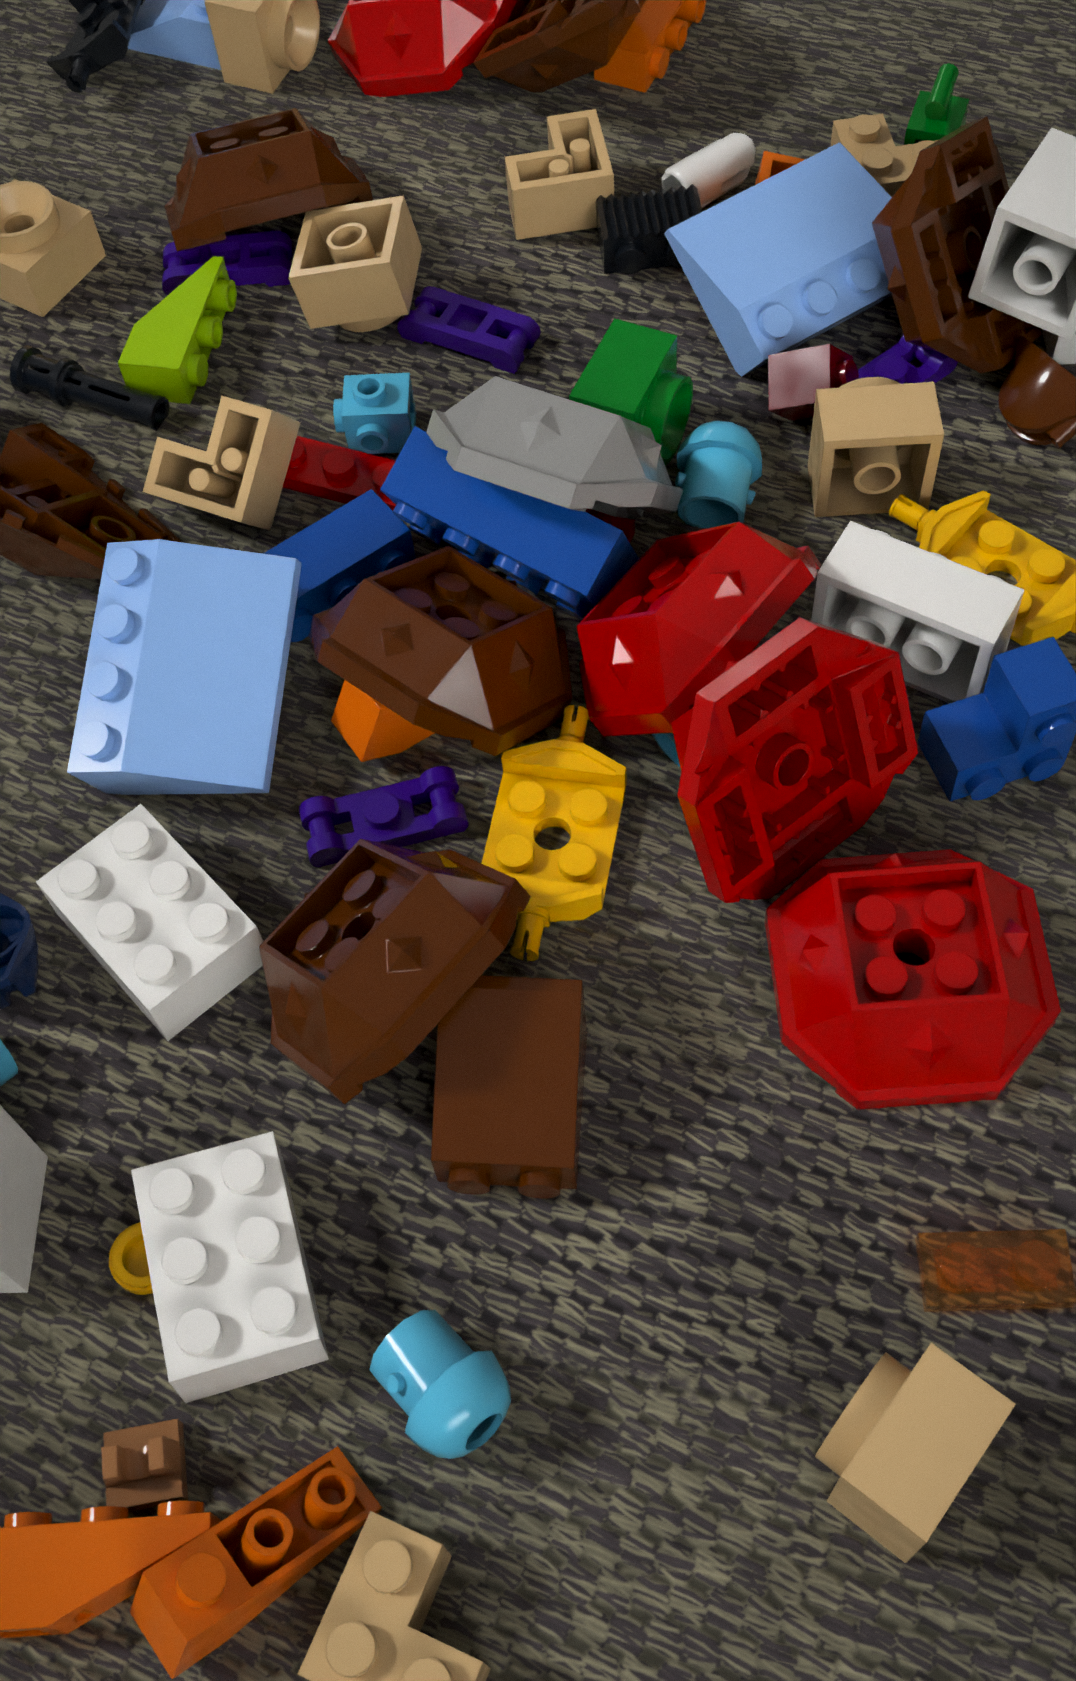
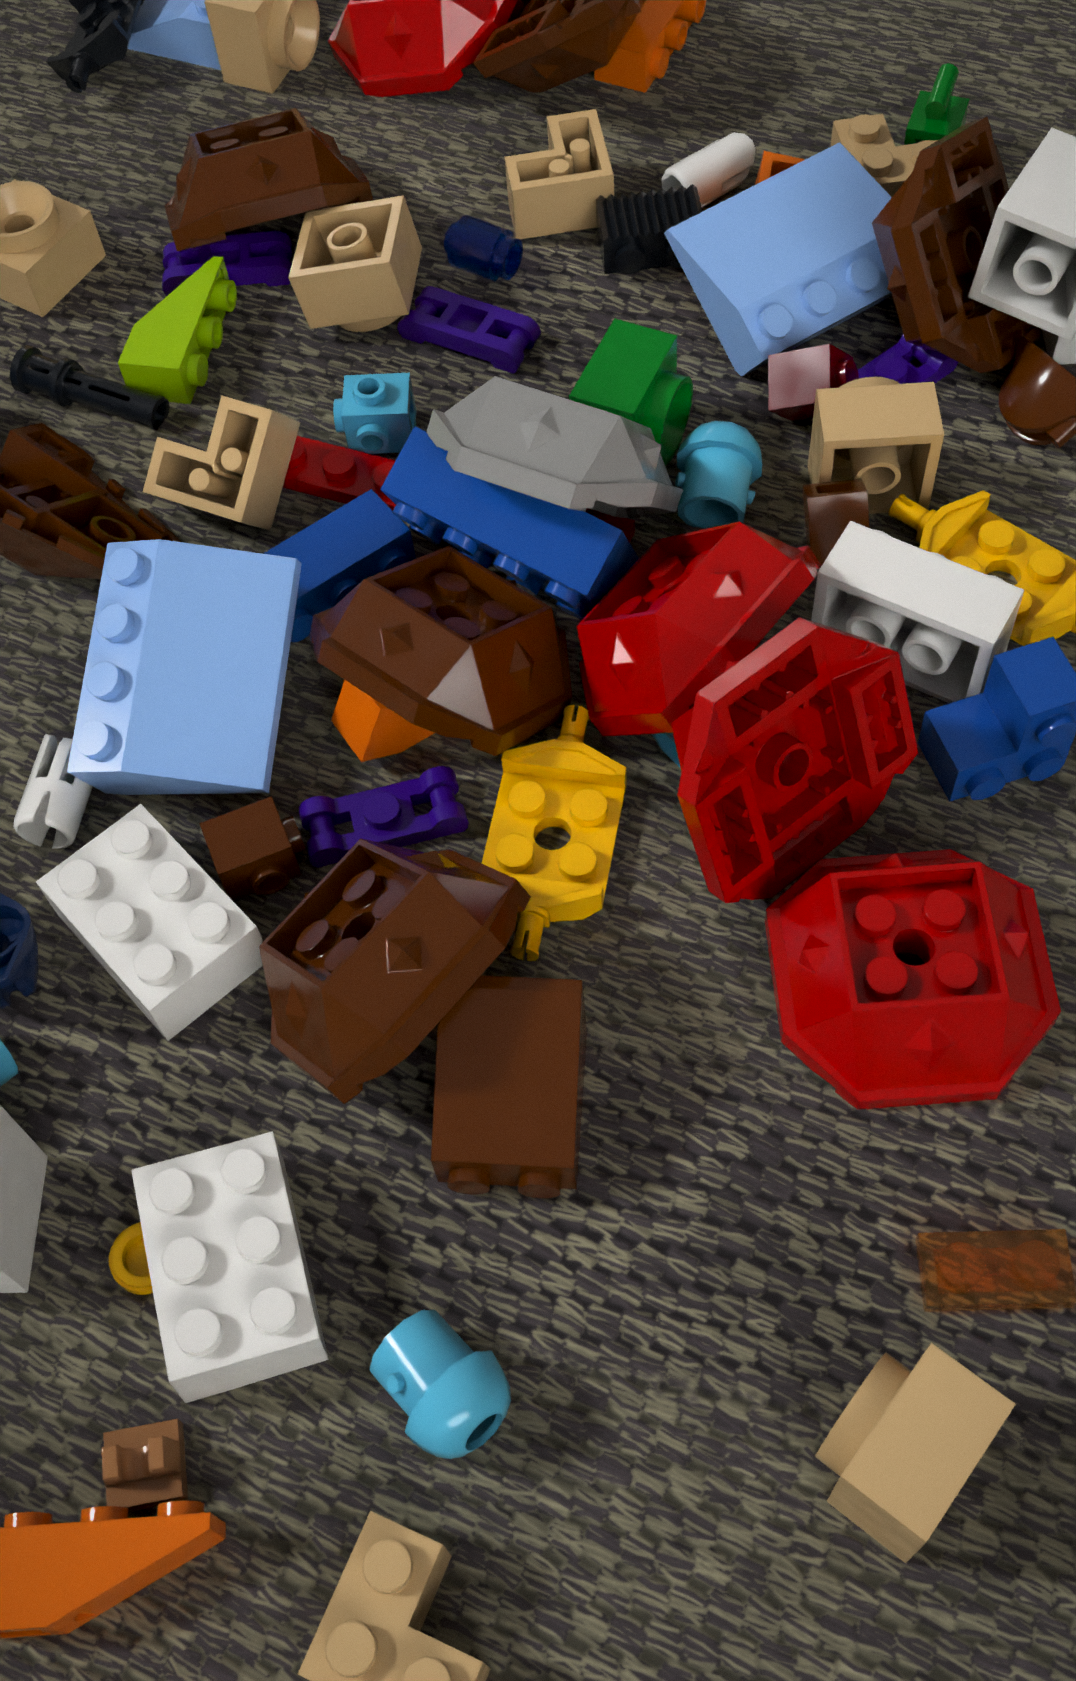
(52, 797): none -> white arm
(248, 1561): orange slope -> none
(254, 849): none -> reddish brown brick
(483, 248): none -> clear blue brick
(829, 511): none -> reddish brown brick

